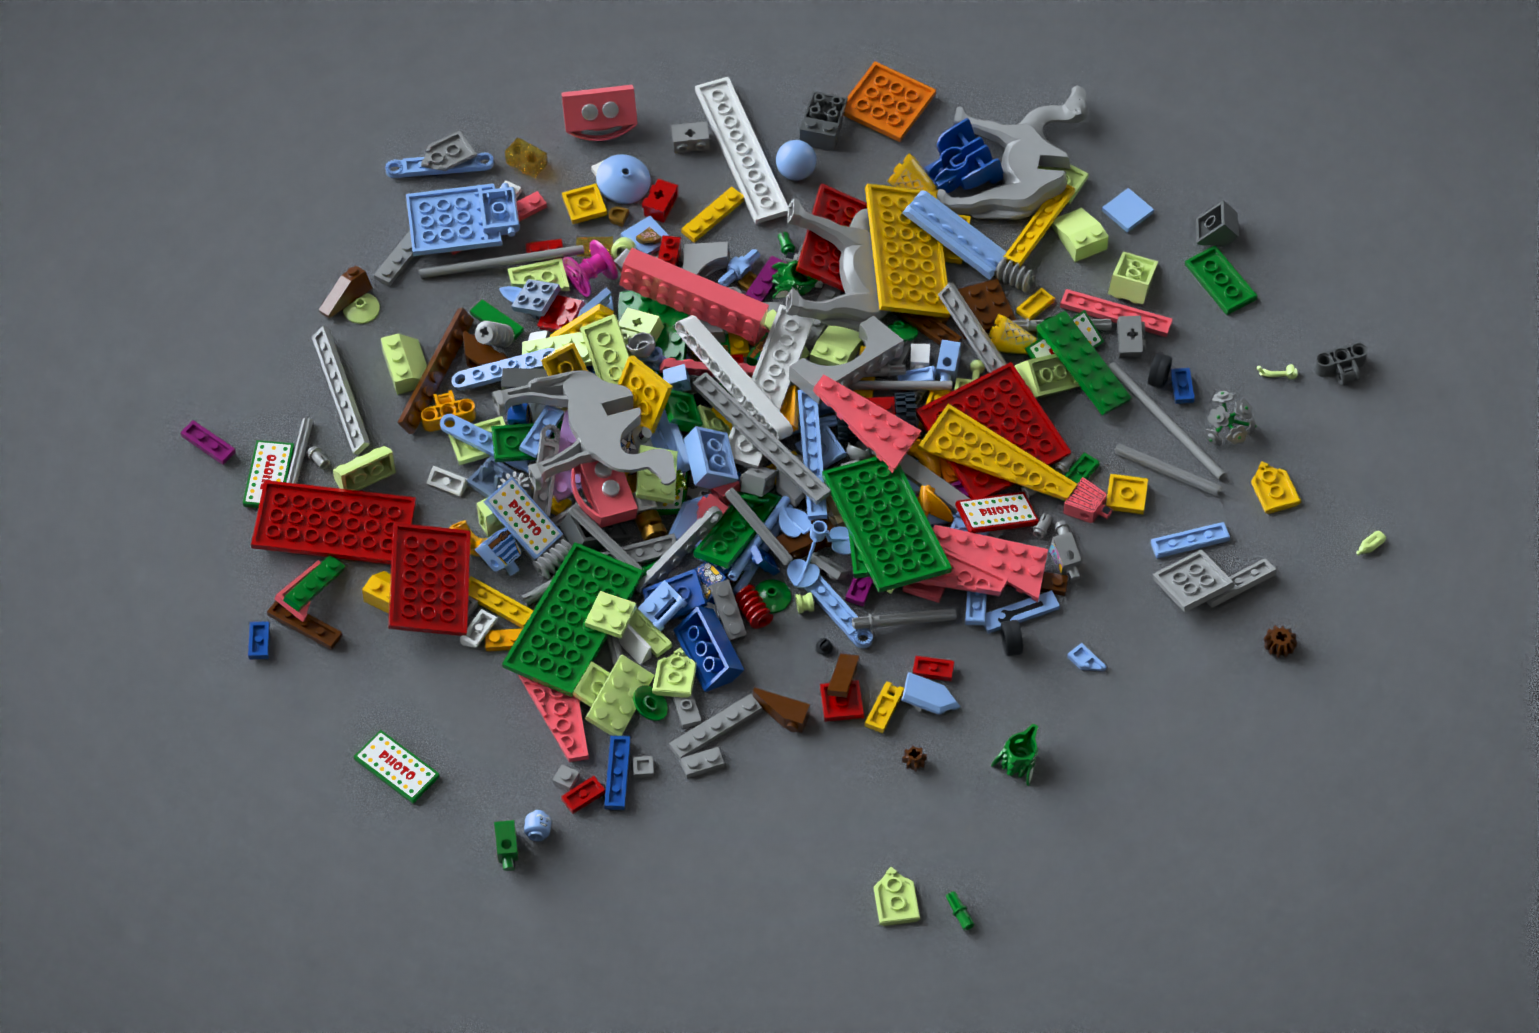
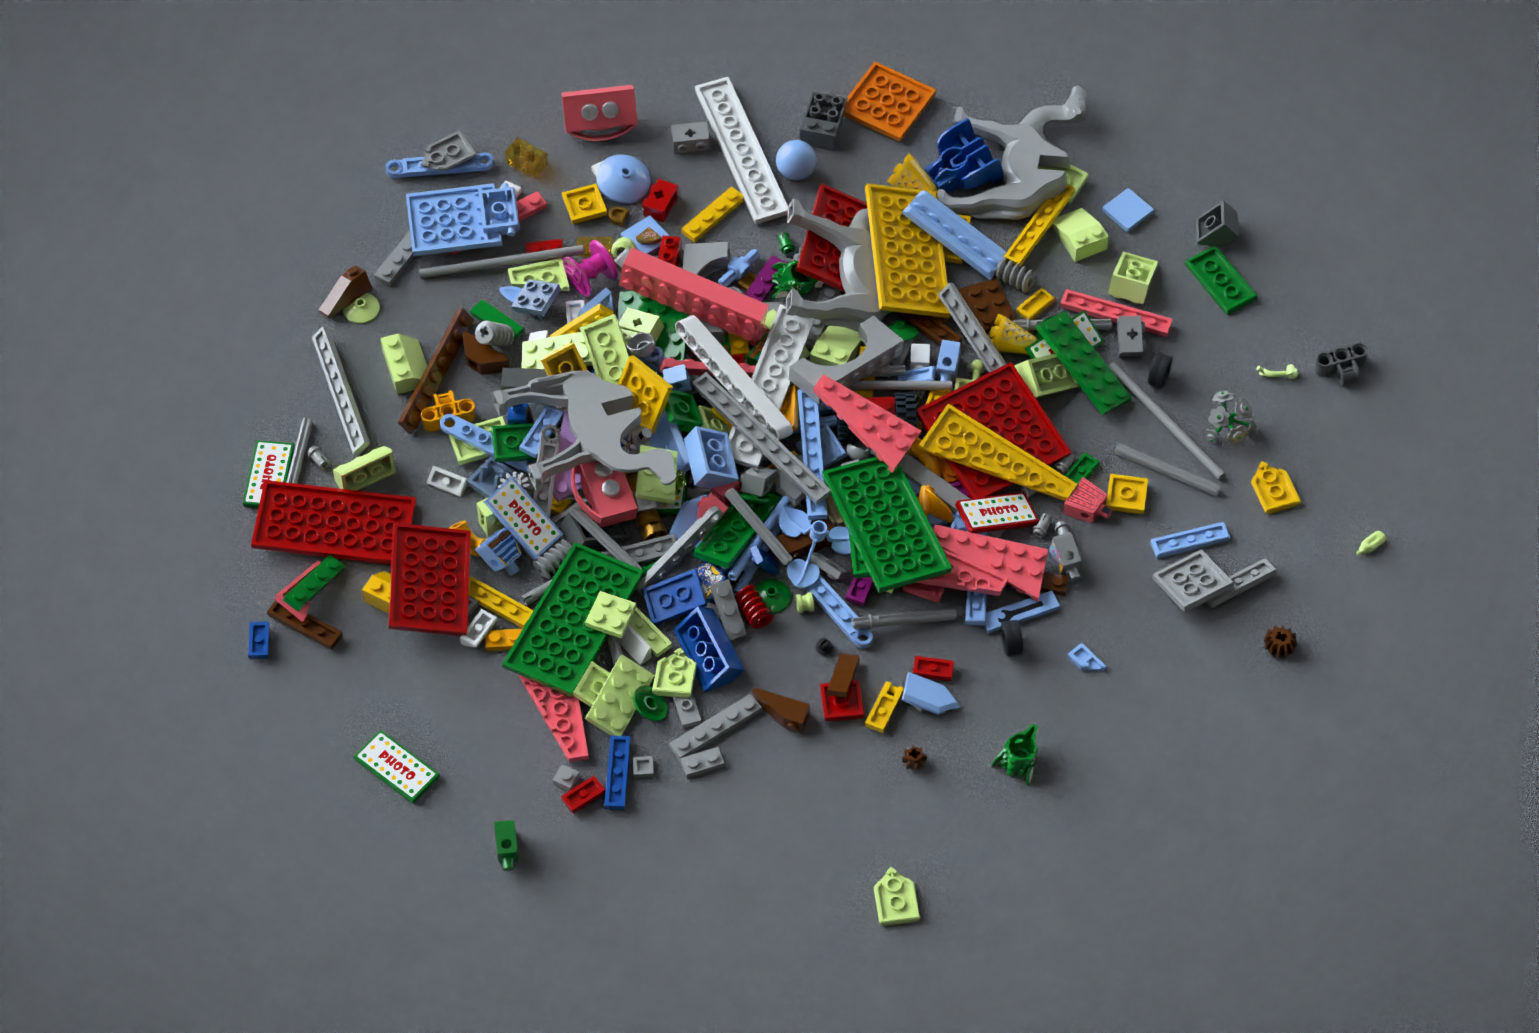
(208, 442): magenta plate -> none
(492, 372): light blue plate -> none
(537, 825): light blue head -> none
(560, 313): red plate -> none
(658, 602): light blue plate -> none
(960, 911): green axle -> none
(1182, 385): blue plate -> none

